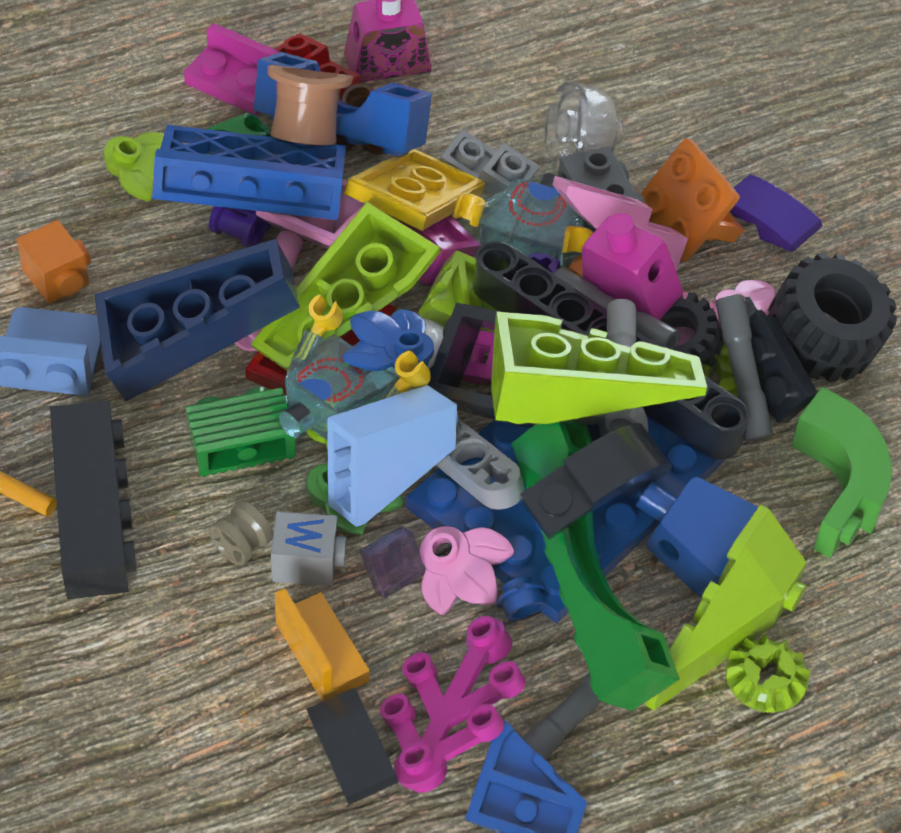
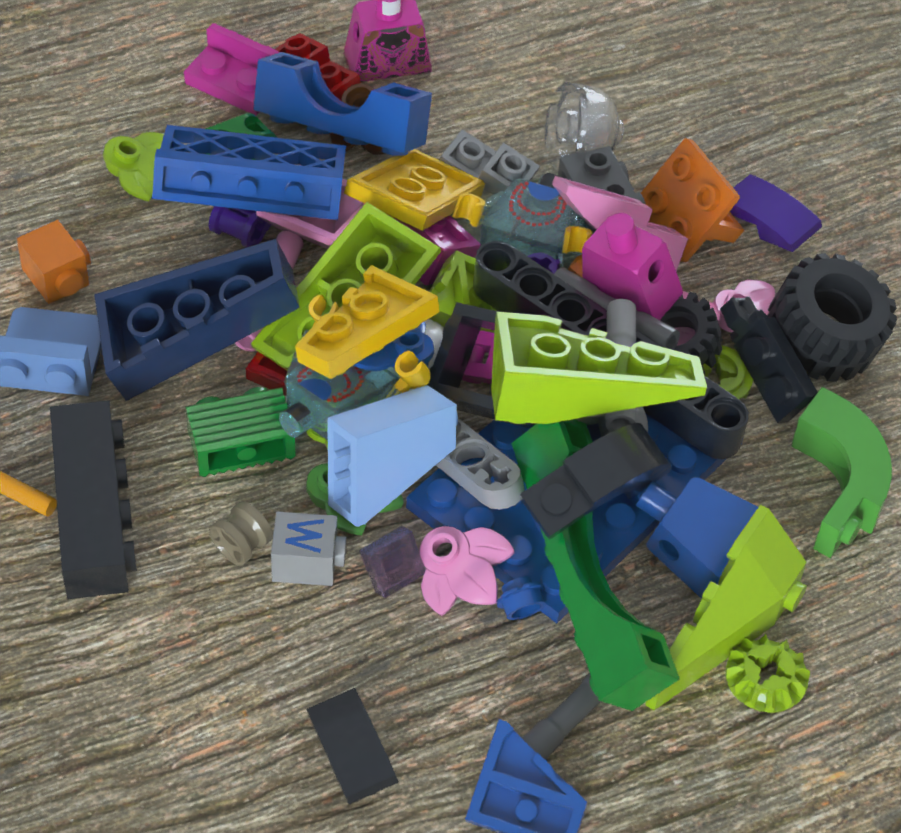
(306, 104): nougat piece -> none
(320, 644): light orange panel -> none
(365, 322): none -> yellow wing
(424, 760): dark pink plant -> none
(737, 337): dark grey piece -> none

